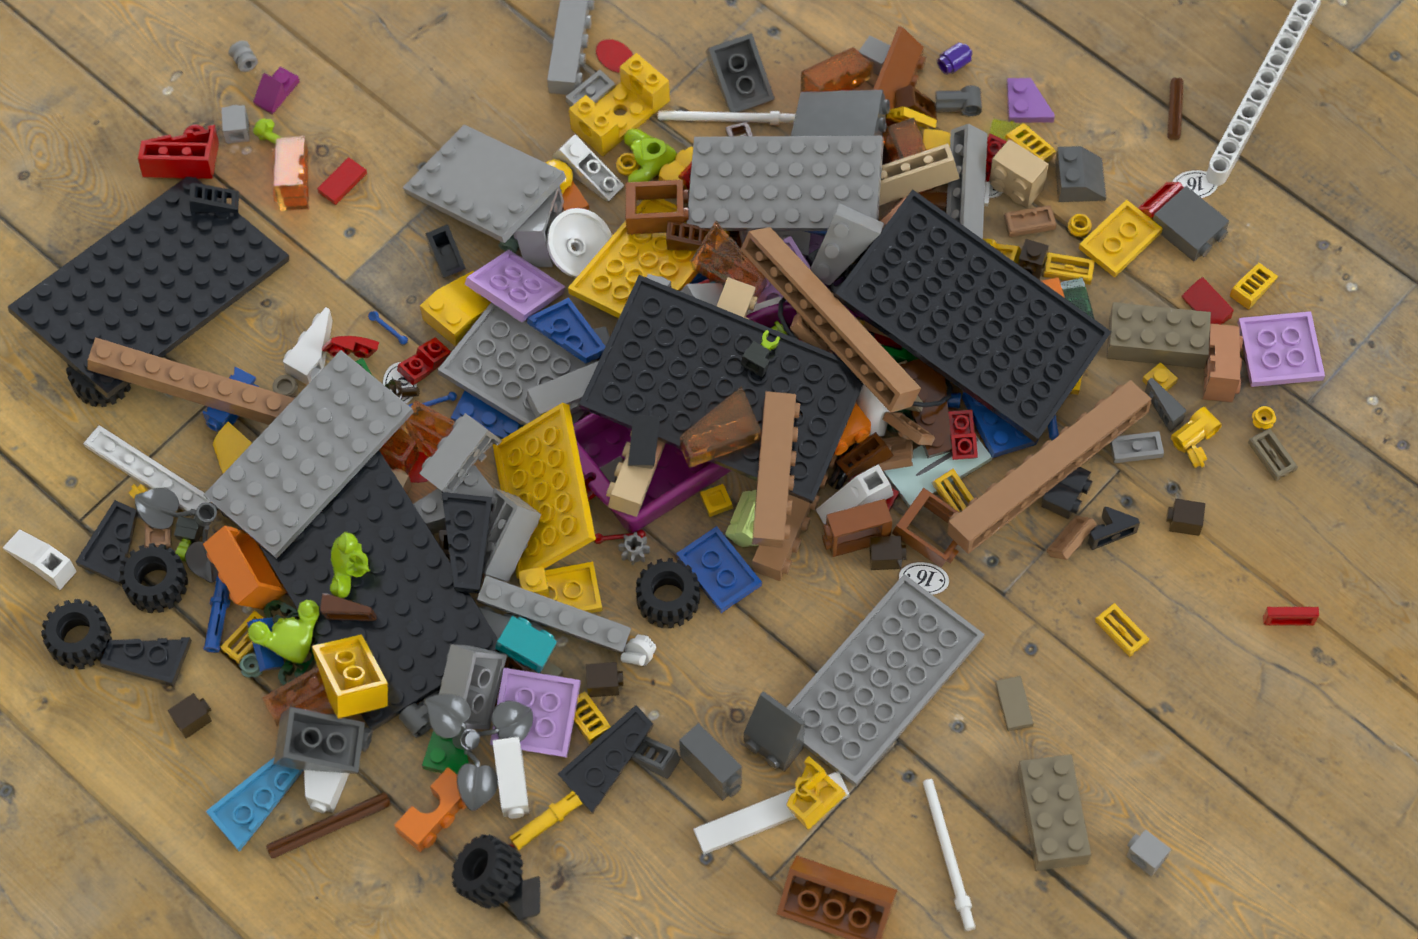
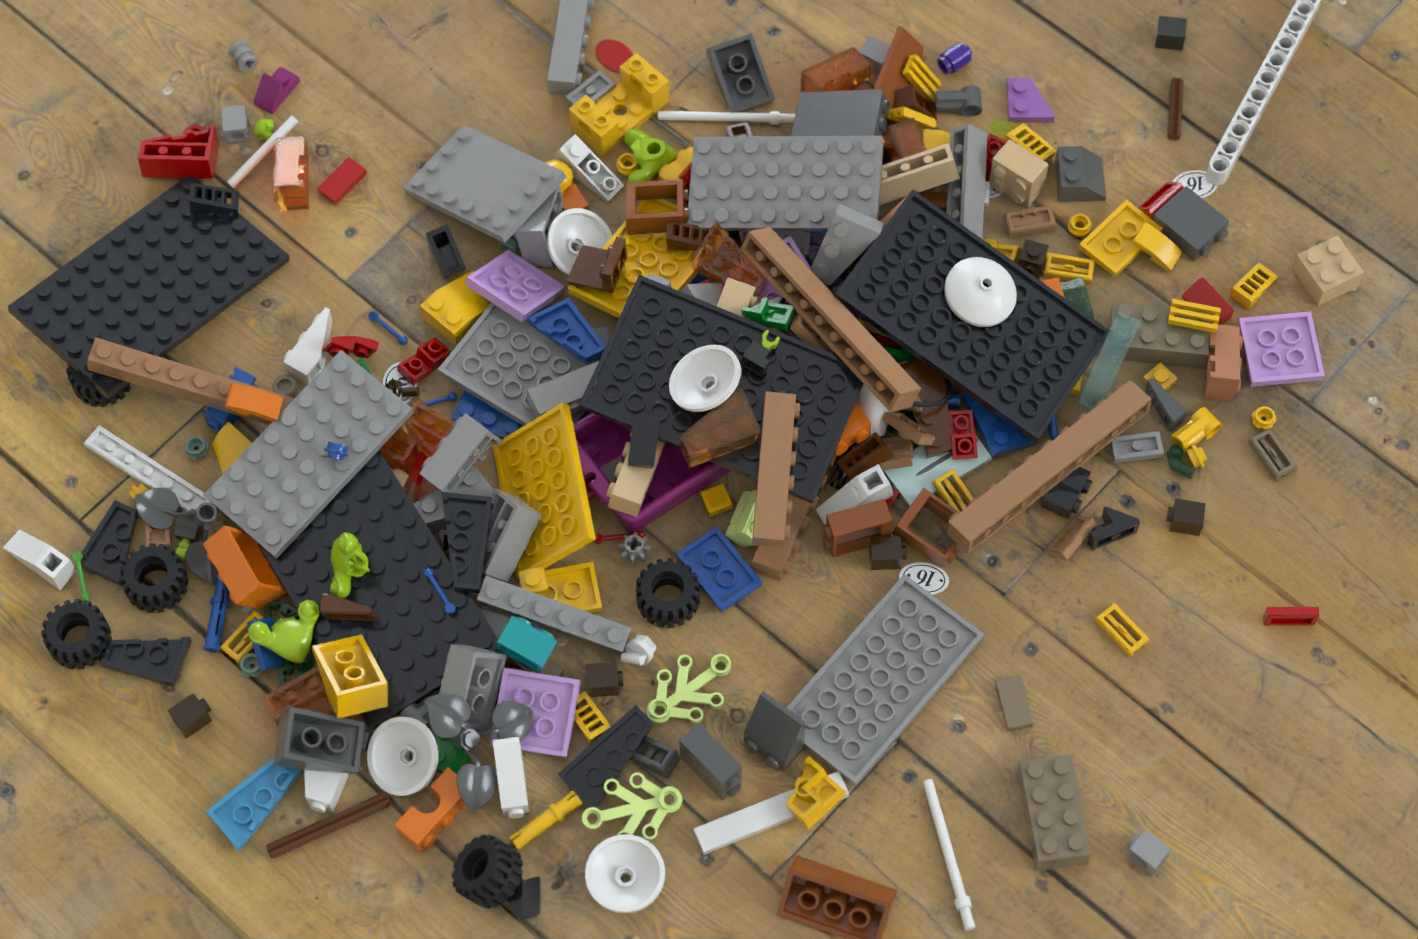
(77, 556): none -> bright green hinge
(196, 441): none -> sand green plate
(253, 401): none -> orange slope
(262, 152): none -> white bar
(336, 450): none -> blue plate
(390, 756): none -> white dish
(418, 486): none -> red sticker
(449, 607): none -> blue hinge
(599, 267): none -> reddish brown bracket
(625, 857): none -> white dish
(637, 806): none -> yellowish green plant
(687, 692): none -> yellowish green plant
(705, 378): none -> white dish
(770, 314): none -> green slope
(923, 74): none -> yellow tile
(974, 301): none -> white dish
(1109, 359): none -> clear light blue plate
(1156, 244): none -> yellow slope
(1171, 33): none -> pearl dark grey panel
(1176, 462): none -> clear green arm
(1194, 312): none -> yellow tile
(1327, 270): none -> tan brick

